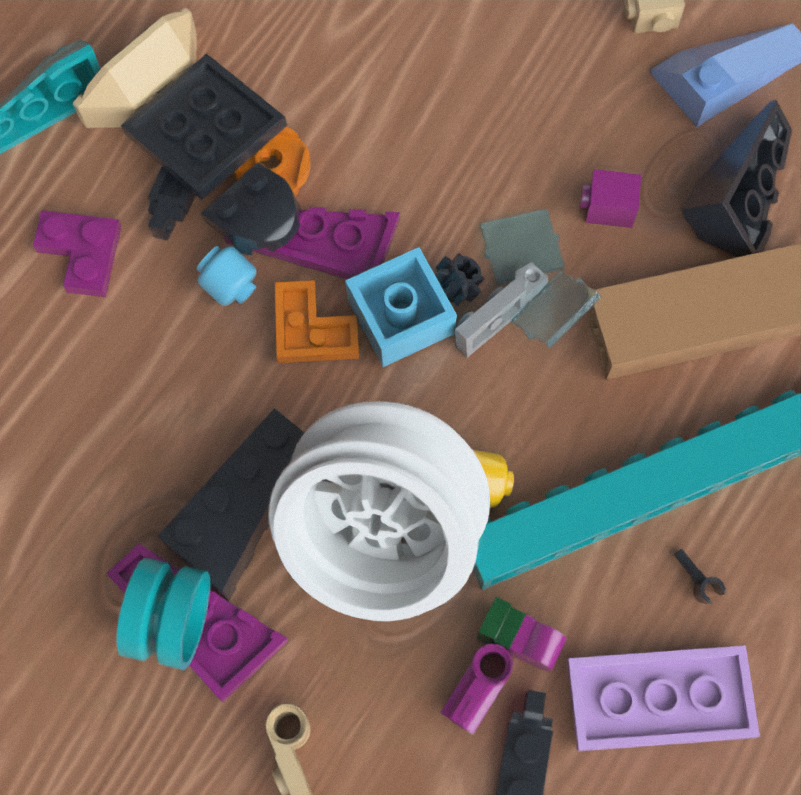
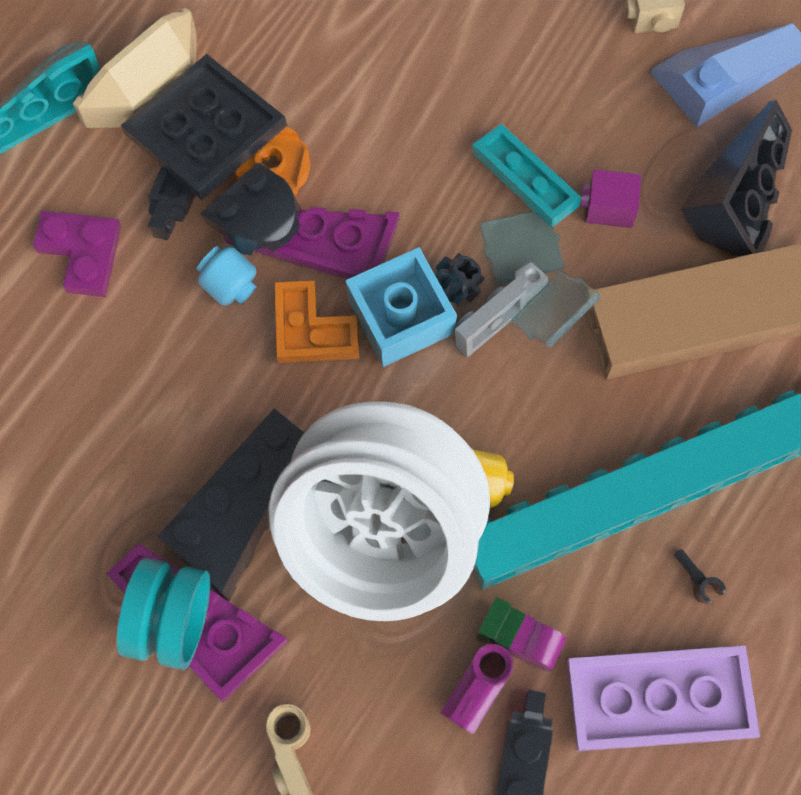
(526, 175): none -> teal plate

